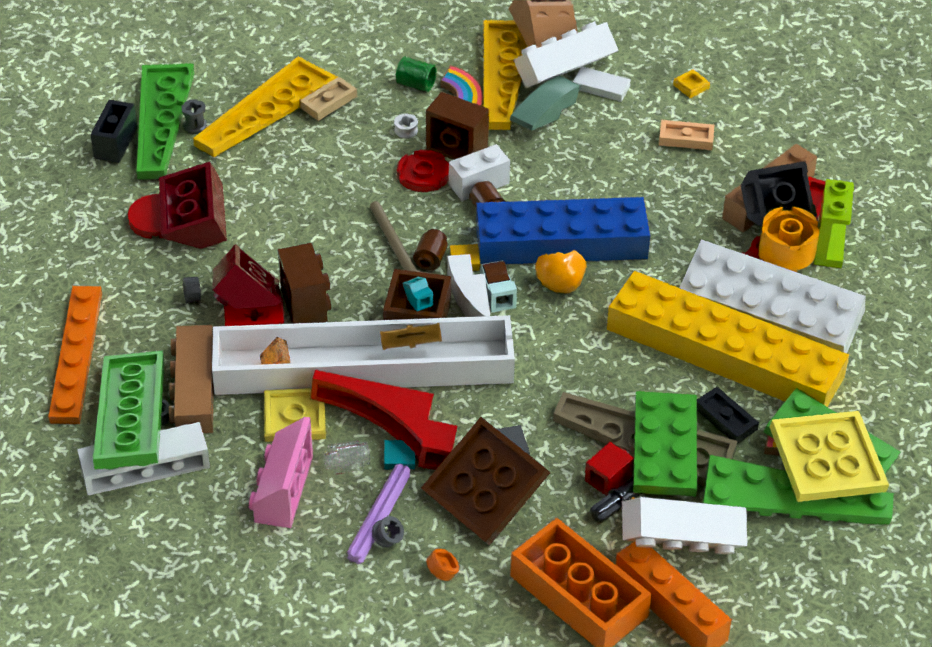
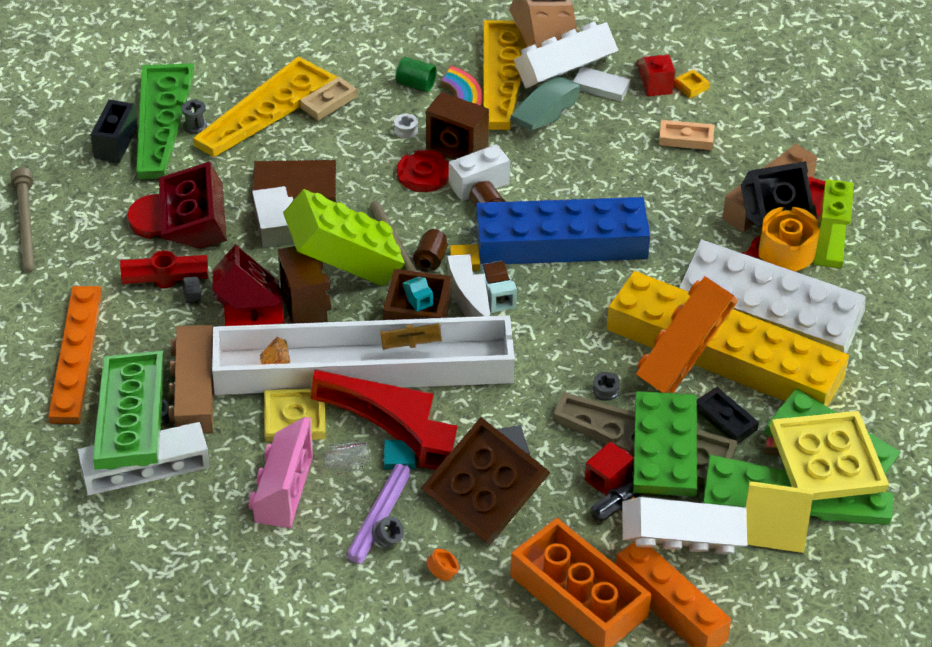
(22, 182): none -> dark tan piece
(163, 269): none -> red piece
(269, 210): none -> white brick
(296, 175): none -> reddish brown tile
(343, 237): none -> lime brick
(561, 271): light orange hair -> none
(601, 391): none -> dark grey bush
(657, 74): none -> red slope
(686, 336): none -> orange brick
(778, 516): none -> light yellow tile

